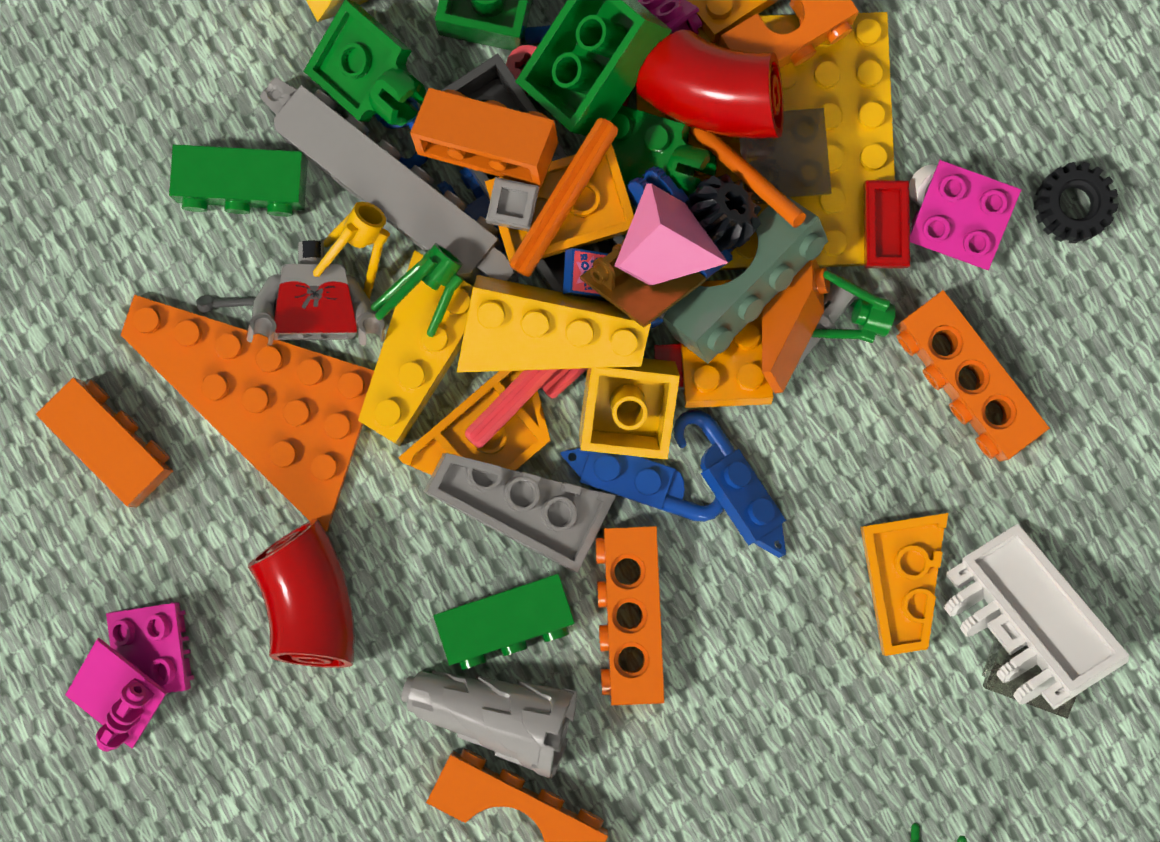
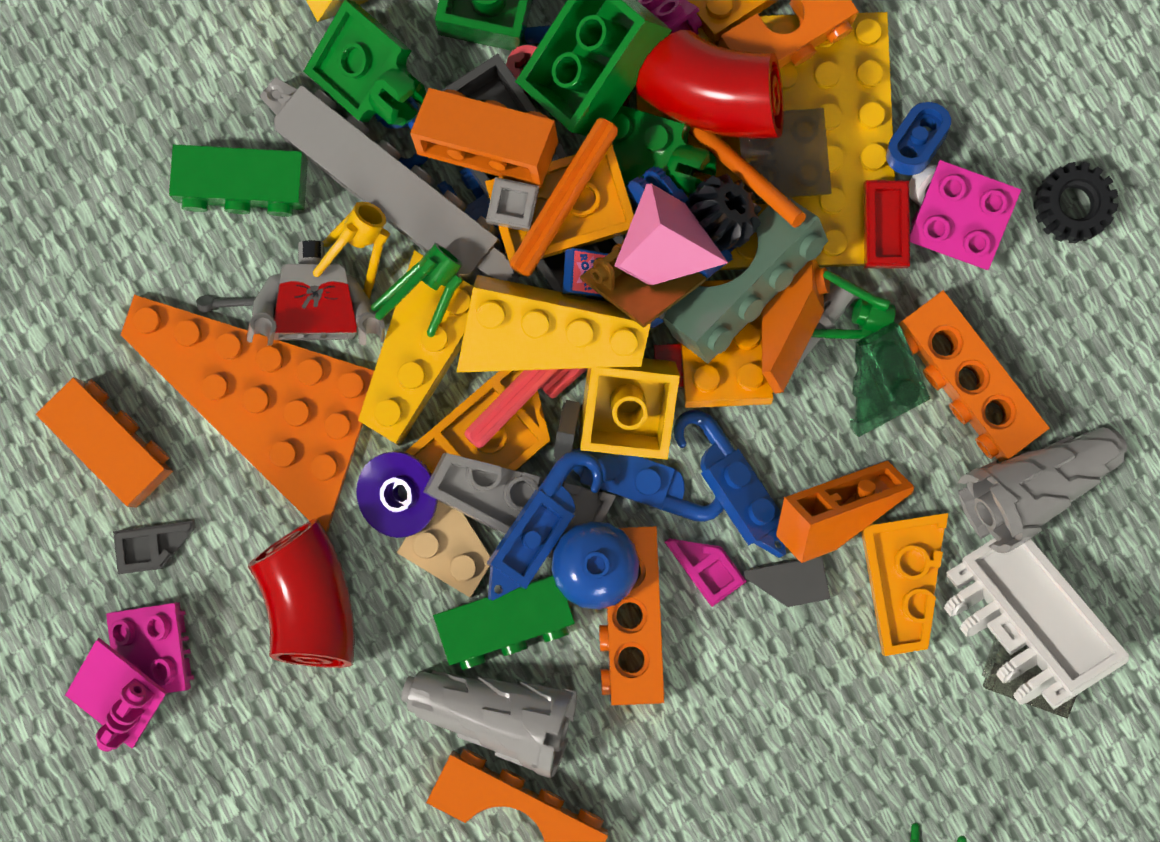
(149, 546): none -> dark grey tile
(380, 499): none -> dark purple dish
(449, 550): none -> tan wing
(538, 526): none -> blue plate
(566, 428): none -> dark grey tile
(595, 565): none -> blue cylinder
(707, 568): none -> dark pink tile
(792, 582): none -> dark grey tile
(838, 510): none -> orange slope
(885, 379): none -> clear green wing
(916, 141): none -> blue plate
(1030, 489): none -> light grey cone

